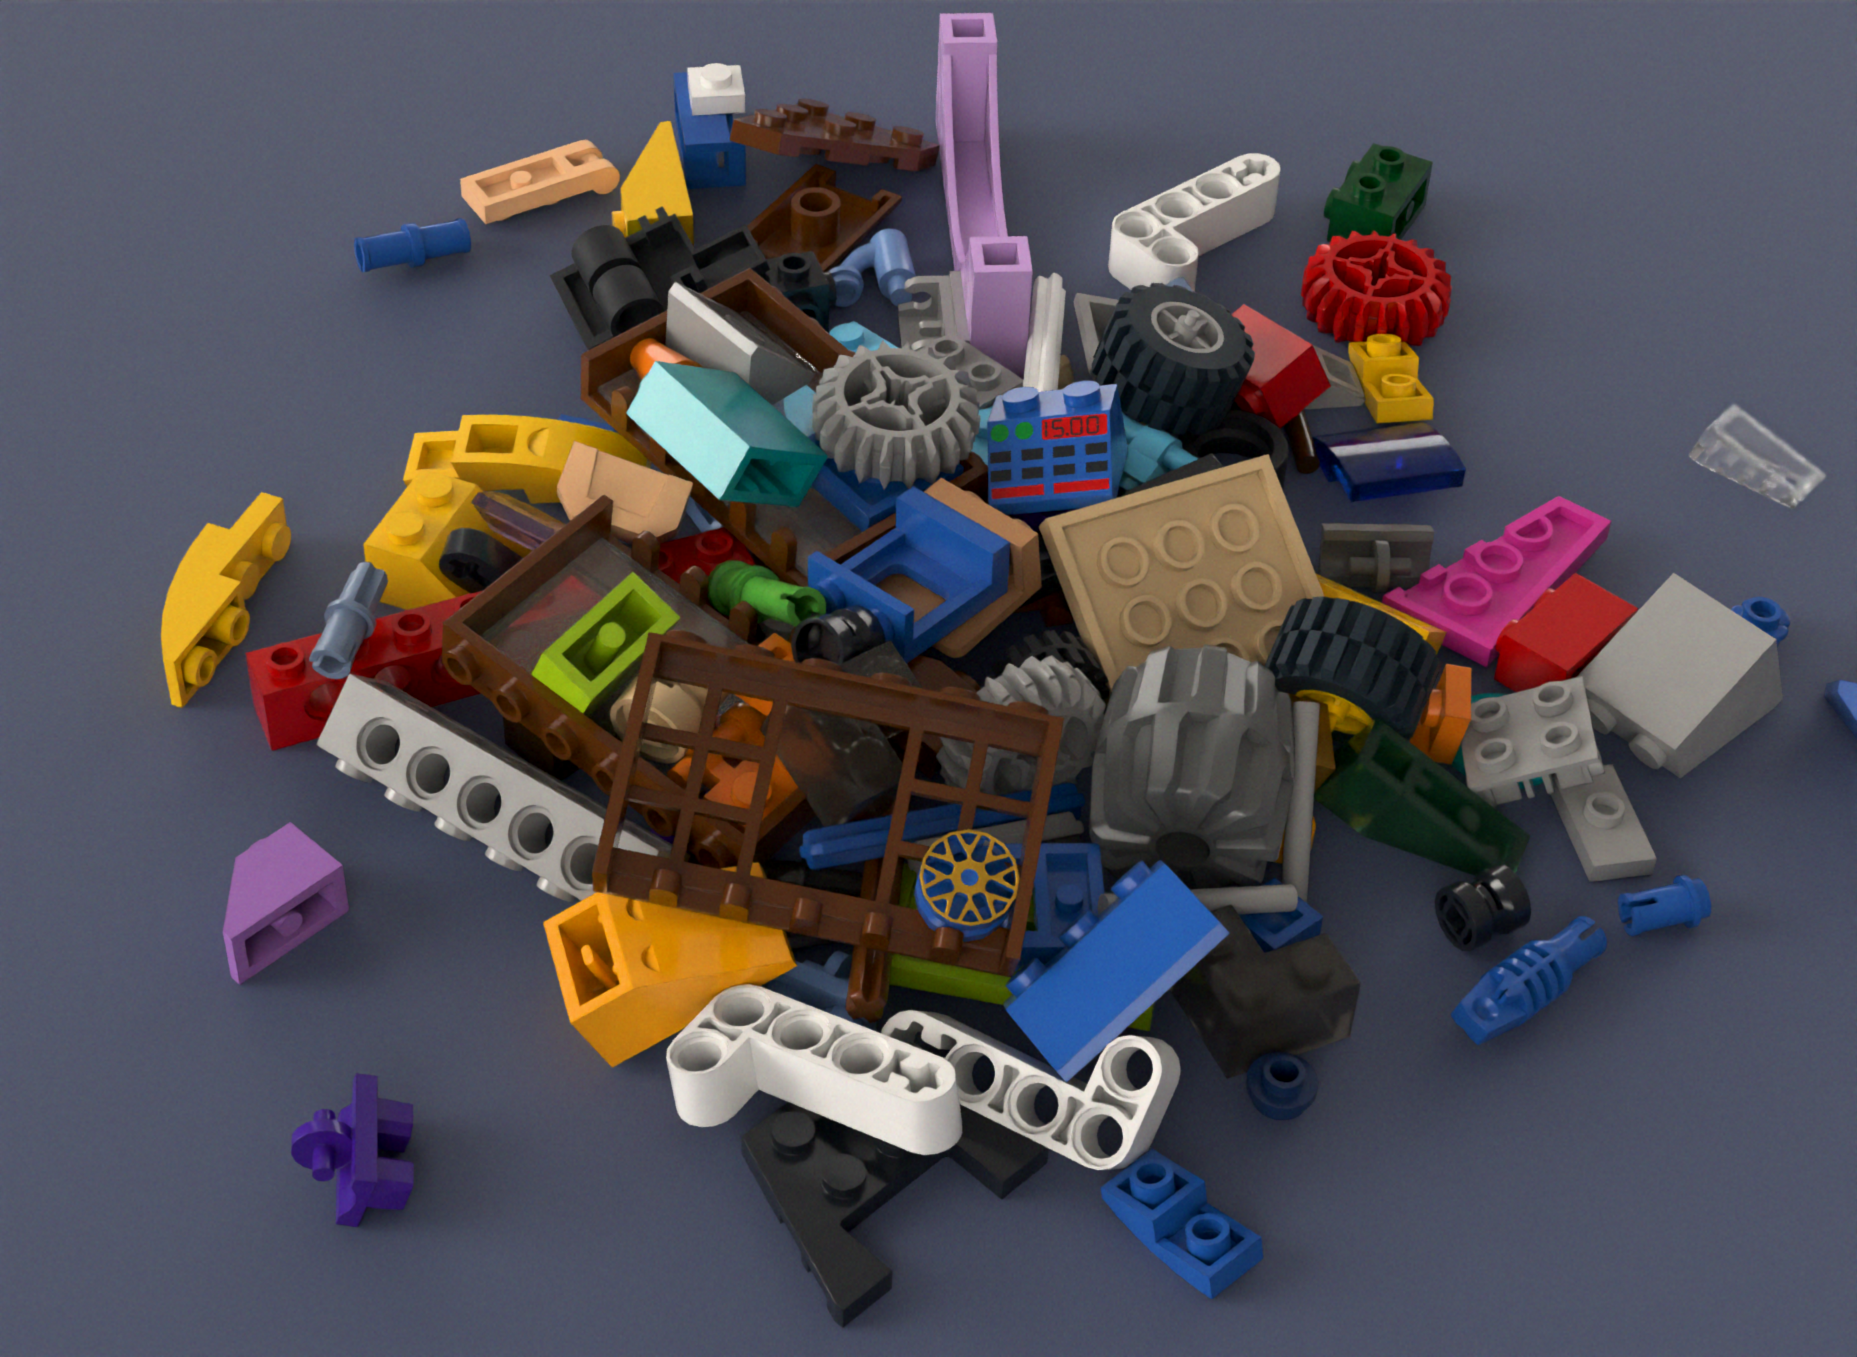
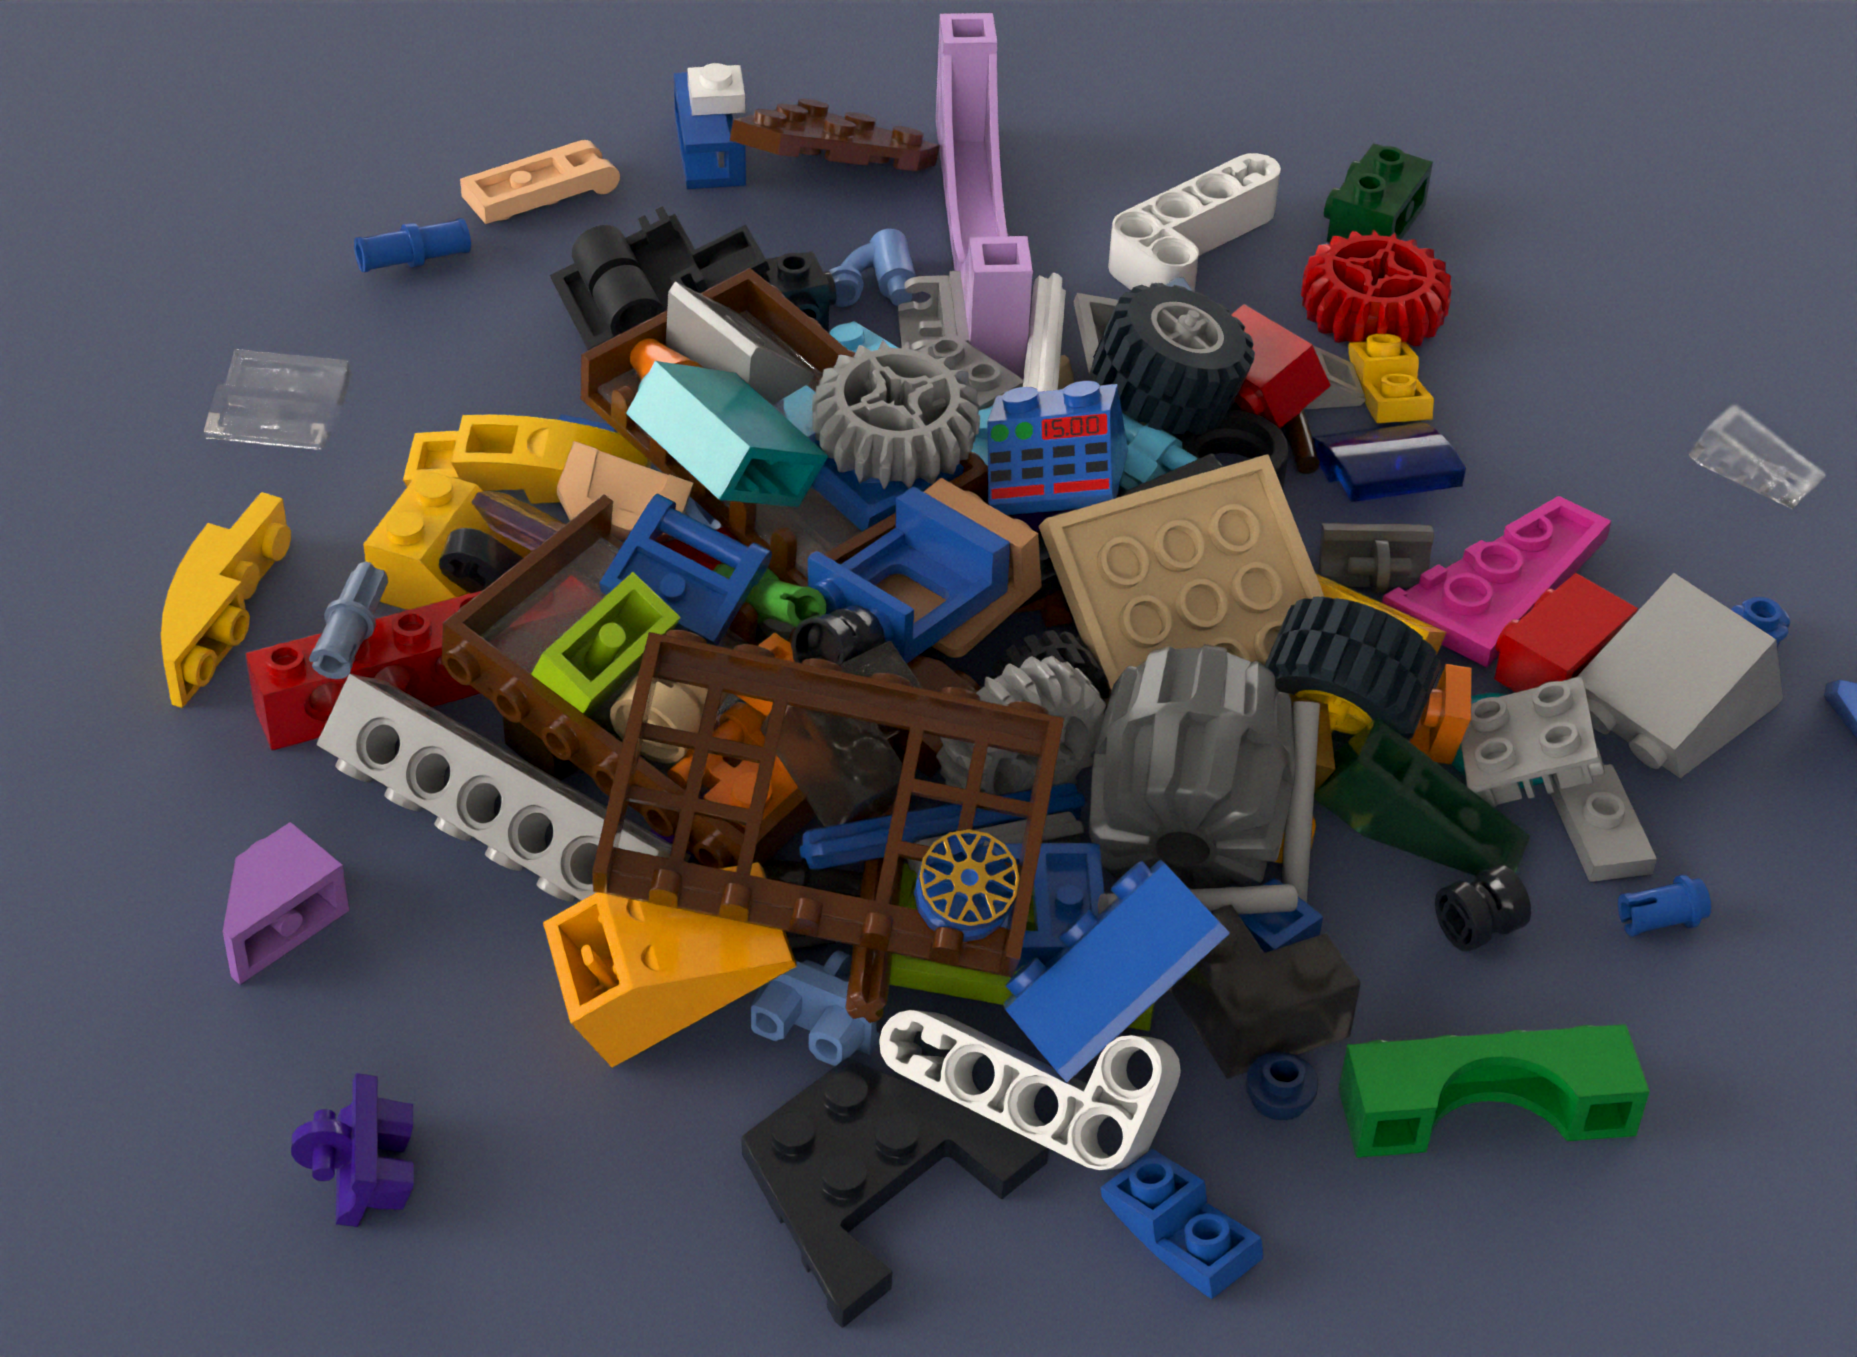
(278, 399): none -> clear slope
(655, 183): yellow slope -> none
(697, 594): none -> blue plate
(814, 1060): white beam -> none
(819, 218): reddish brown piece -> none
(1527, 981): blue hinge -> none
(1574, 1078): none -> green arch

